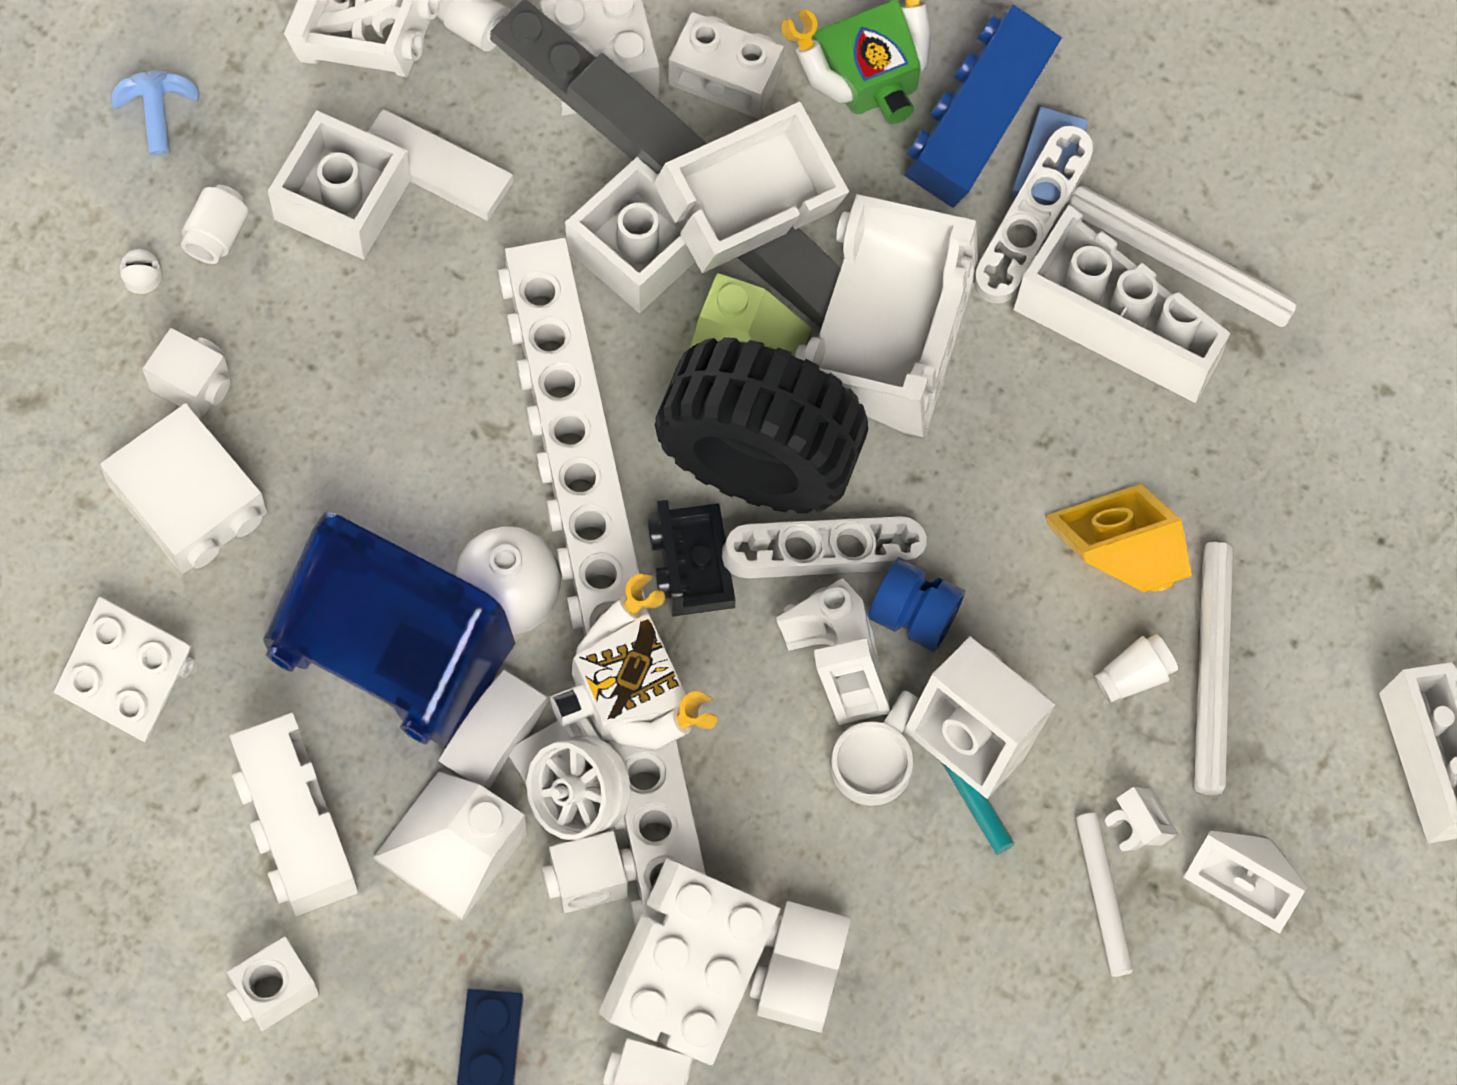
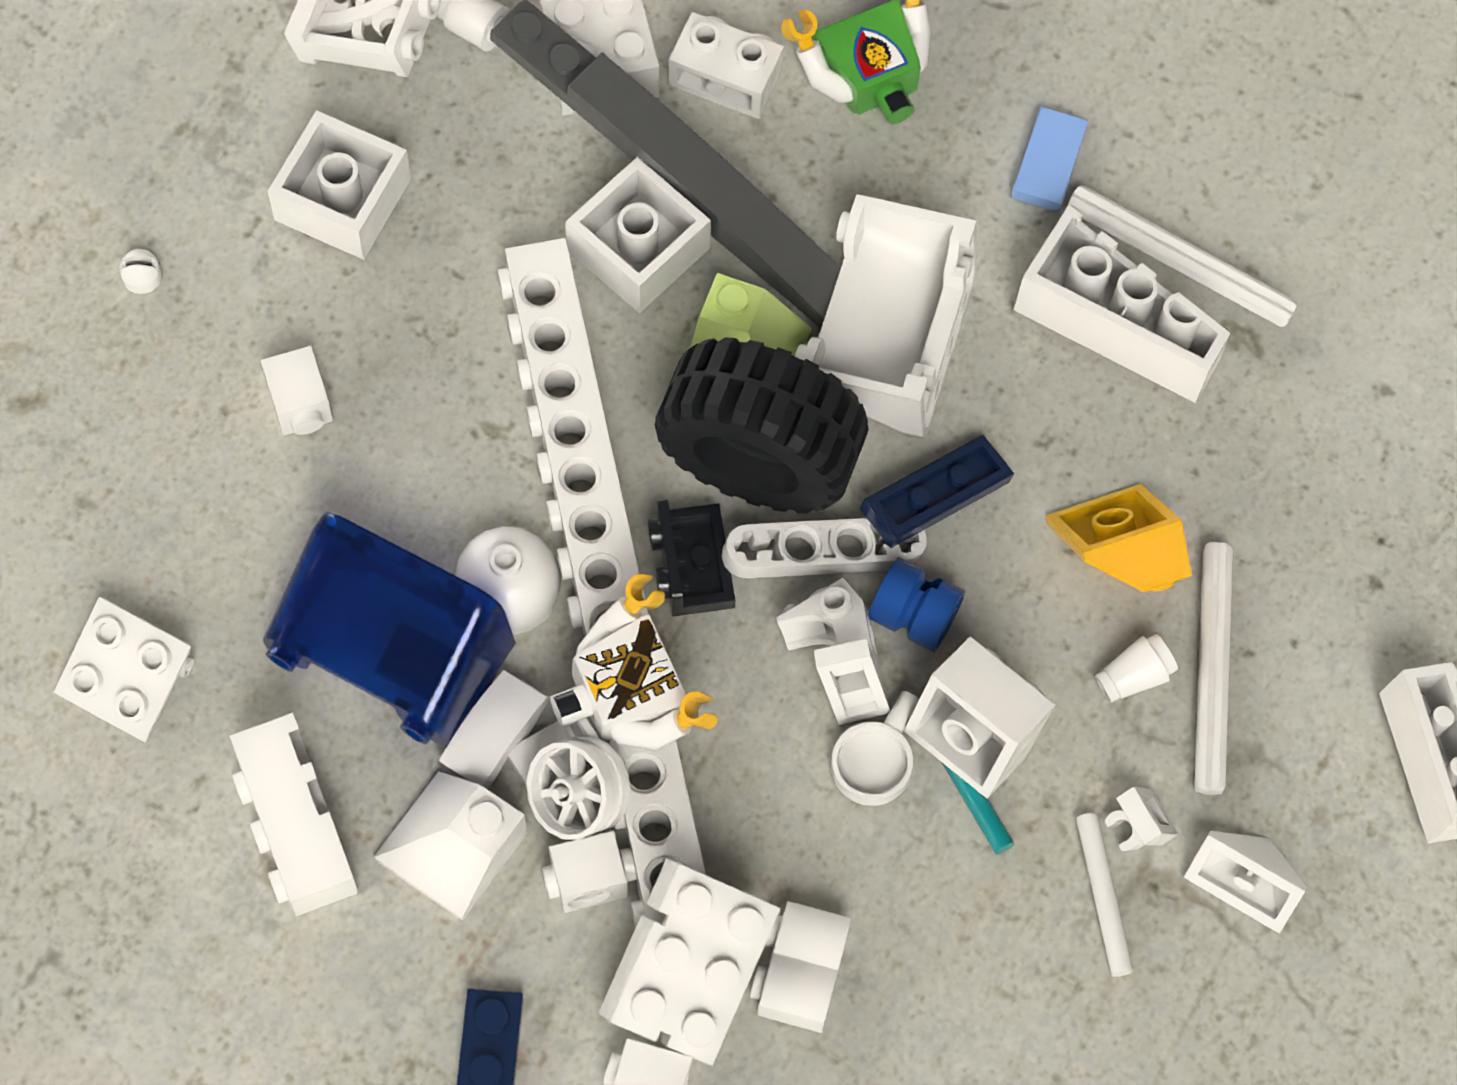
(152, 88): light blue plant -> none
(184, 489): white brick -> none
(188, 372): white brick -> none
(214, 224): white brick -> none
(276, 961): white brick -> none
(297, 391): none -> white brick
(446, 167): white tile -> none
(751, 186): white piece -> none
(936, 491): none -> dark blue tile
(982, 105): blue brick -> none
(1031, 213): white beam -> none

